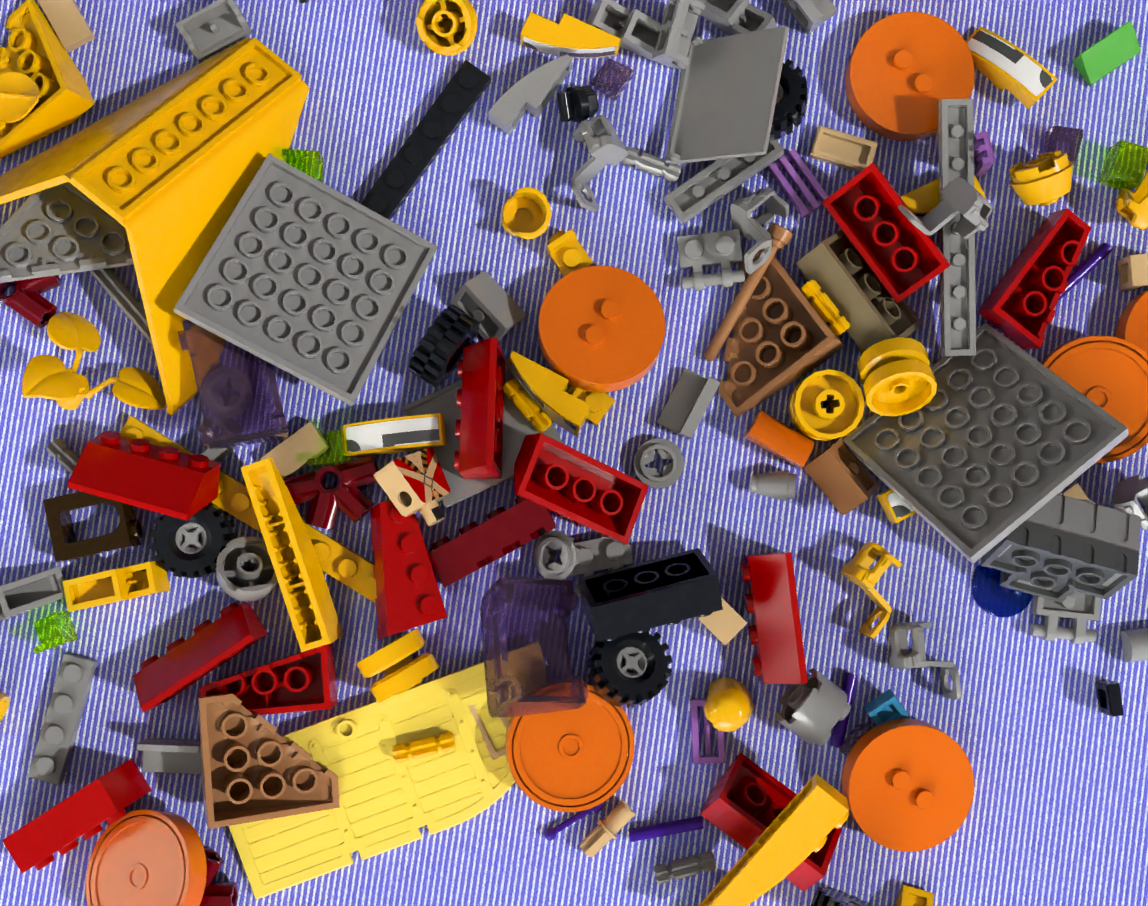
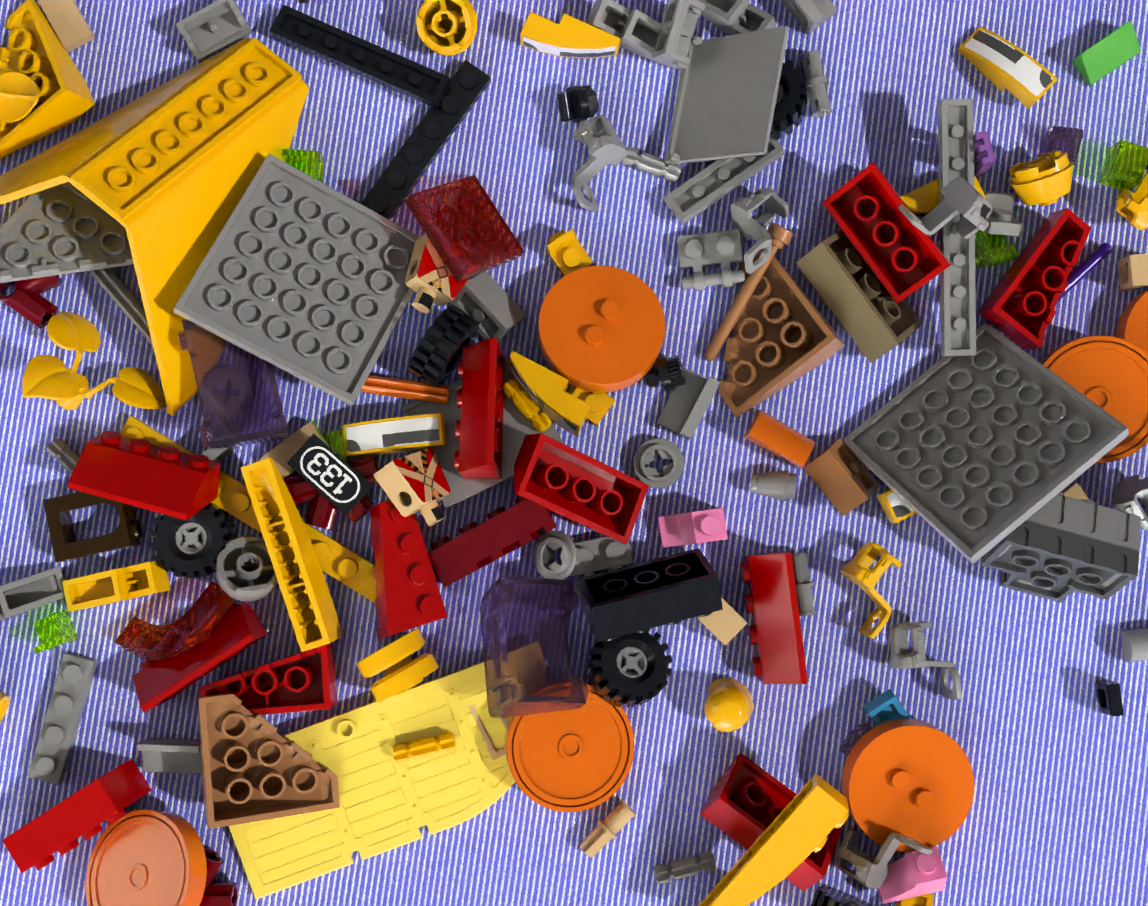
(170, 640): none -> clear red plate
(330, 474): none -> black sticker
(360, 56): none -> black plate
(406, 389): none -> orange axle
(430, 277): none -> tan torso
(464, 227): none -> clear red plate
(526, 213): yellow hair -> none
(529, 94): light grey slope -> none
(550, 833): dark purple hinge -> none
(612, 78): clear purple slope -> none
(666, 828): dark purple piece -> none
(669, 372): none -> black piece
(692, 527): none -> bright pink arch
(708, 758): medium lavender tile -> none
(803, 584): none -> light grey axle
(807, 175): medium lavender tile -> none
(813, 708): light grey brick -> none
(816, 83): none -> light grey pin
(825, 307): yellow axle -> none
(841, 395): yellow wheel -> none
(841, 726): dark purple piece -> none
(842, 149): tan tile -> none
(870, 870): none -> light grey piece
(896, 376): yellow wheel -> none
(903, 73): orange brick -> none
(913, 876): none -> bright pink arch
(992, 249): none -> clear neon green panel
(992, 598): clear blue dish -> none
(1001, 219): none -> light grey bracket
(1076, 606): light grey plate -> none

